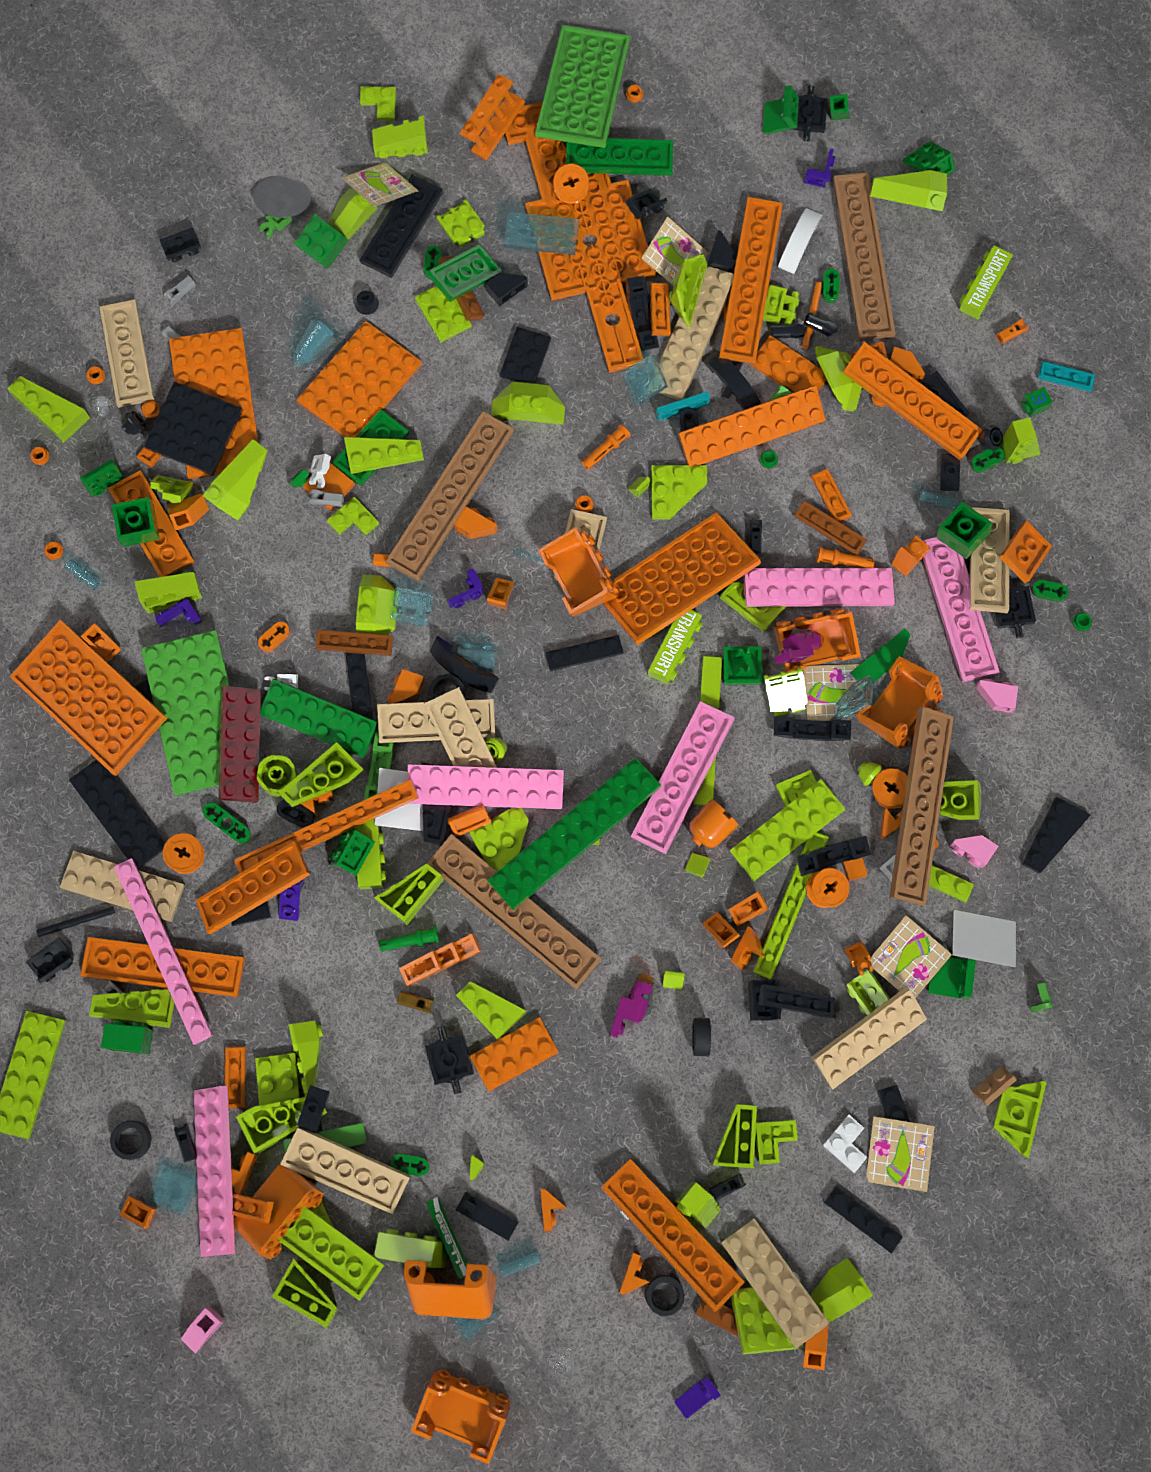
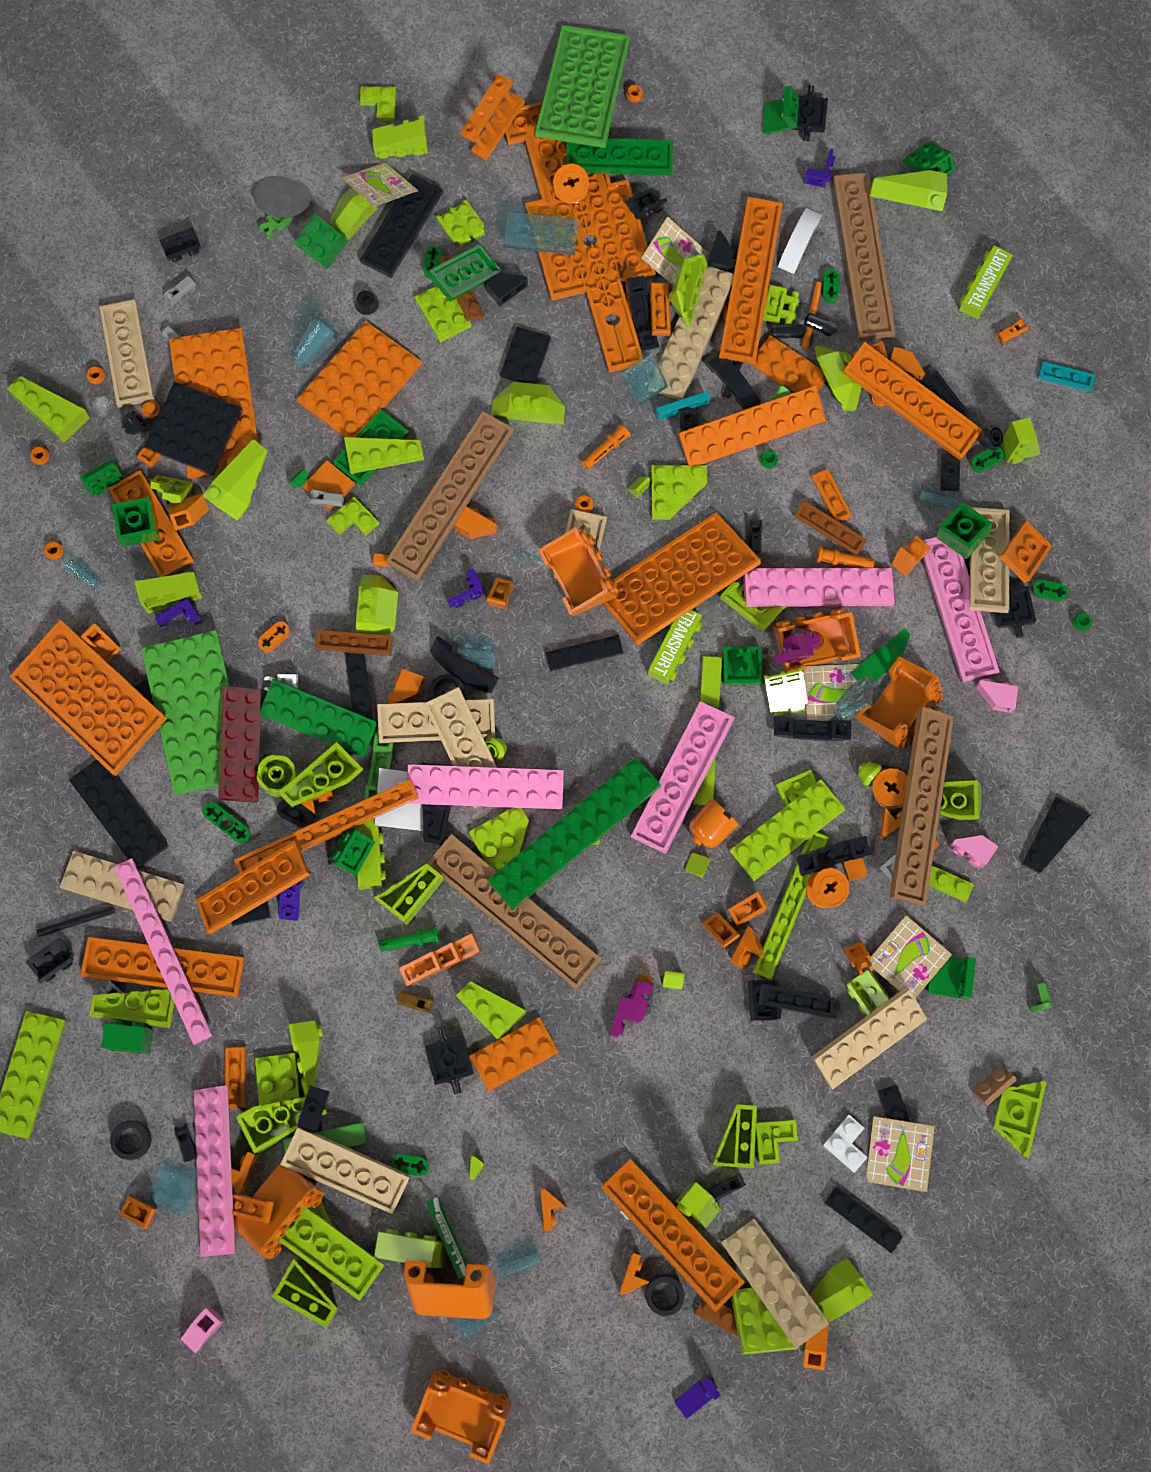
(187, 843): orange piece -> none
(319, 467): white plate -> none
(414, 601): clear light blue plate -> none
(469, 820): orange tile -> none
(486, 1216): black hinge -> none
(701, 1037): black tyre -> none
(839, 107): green brick -> none
(984, 938): white sticker -> none
(1036, 402): green brick -> none

